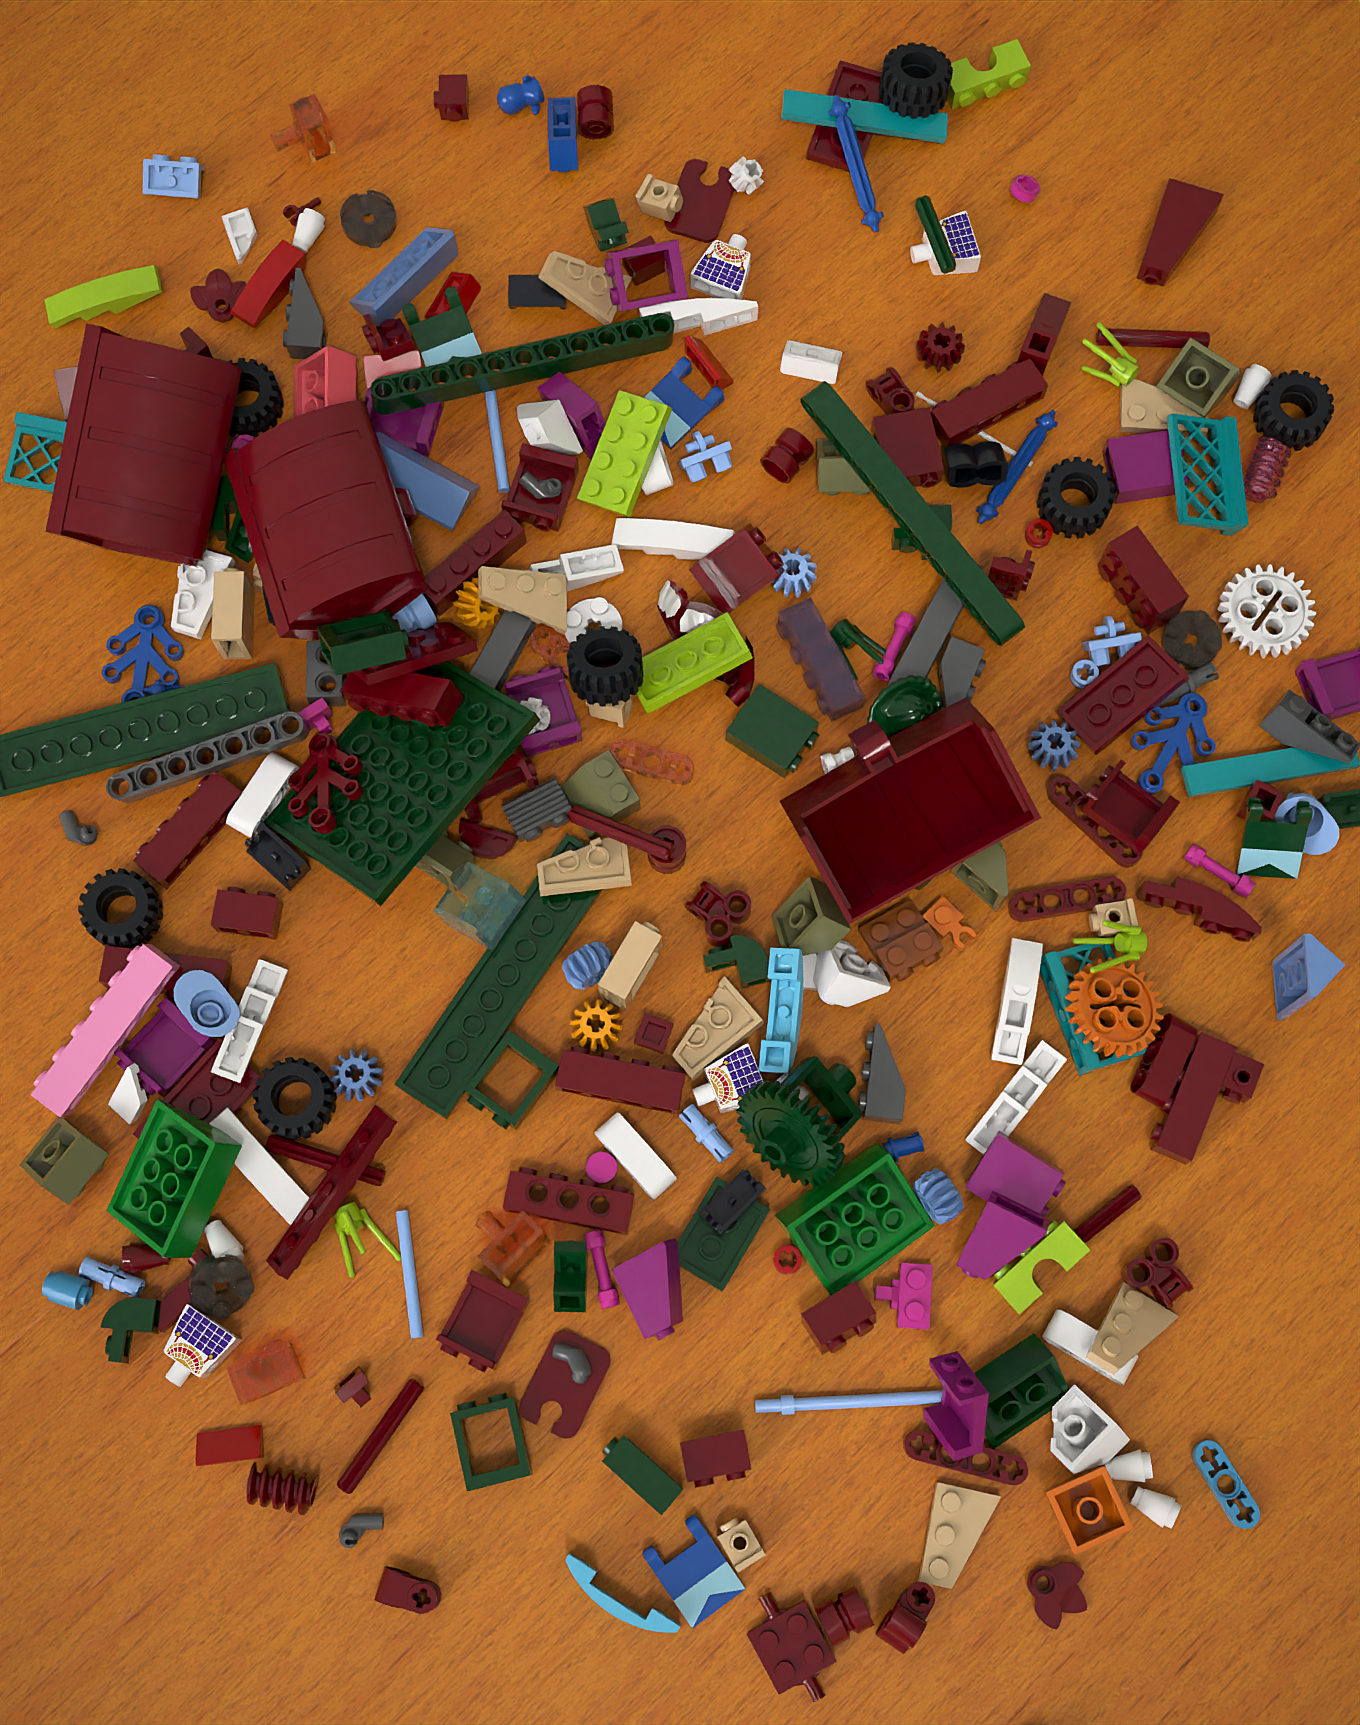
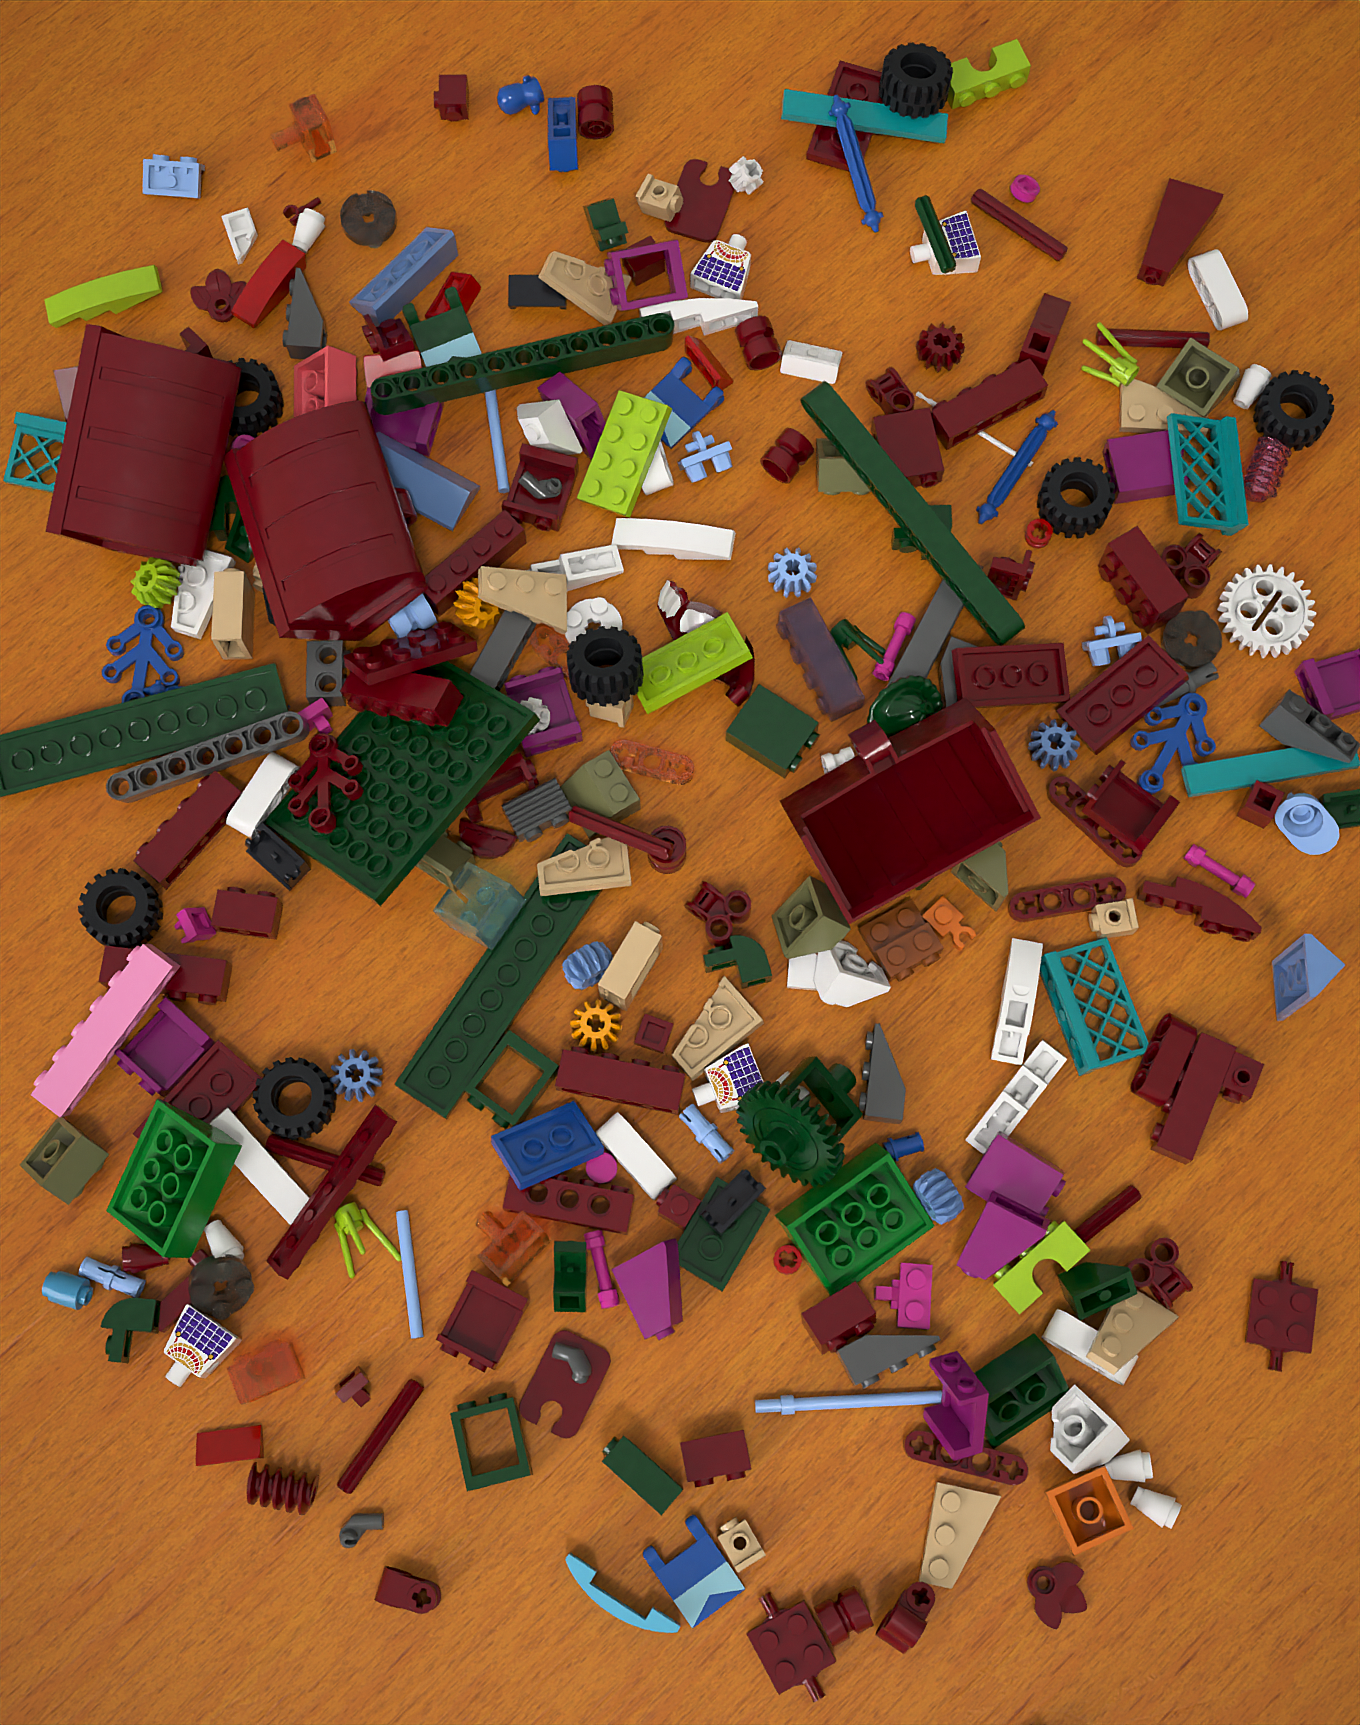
(77, 833): dark grey arm -> none
(129, 1097): white tile -> none
(155, 582): none -> lime gear
(195, 924): none -> dark pink tile
(206, 1003): light blue piece -> none
(254, 1014): white slope -> none
(362, 642): dark green window -> none
(547, 1145): none -> blue plate
(677, 1206): none -> dark red brick
(737, 568): dark red panel -> none
(759, 345): none -> dark red wheel
(784, 1011): medium azure slope -> none
(876, 1353): none -> dark grey slope
(975, 464): black brick -> none
(1011, 675): none -> dark red plate
(1019, 224): none -> dark red axle
(1083, 664): light blue bush -> none
(1096, 1287): none -> dark green slope
(1118, 1034): orange gear -> none
(1130, 941): lime plant -> none
(1192, 563): none -> dark red piece
(1218, 289): none -> white beam
(1230, 1510): dark azure beam -> none
(1273, 846): dark green flag -> none
(1281, 1316): none -> dark red plate

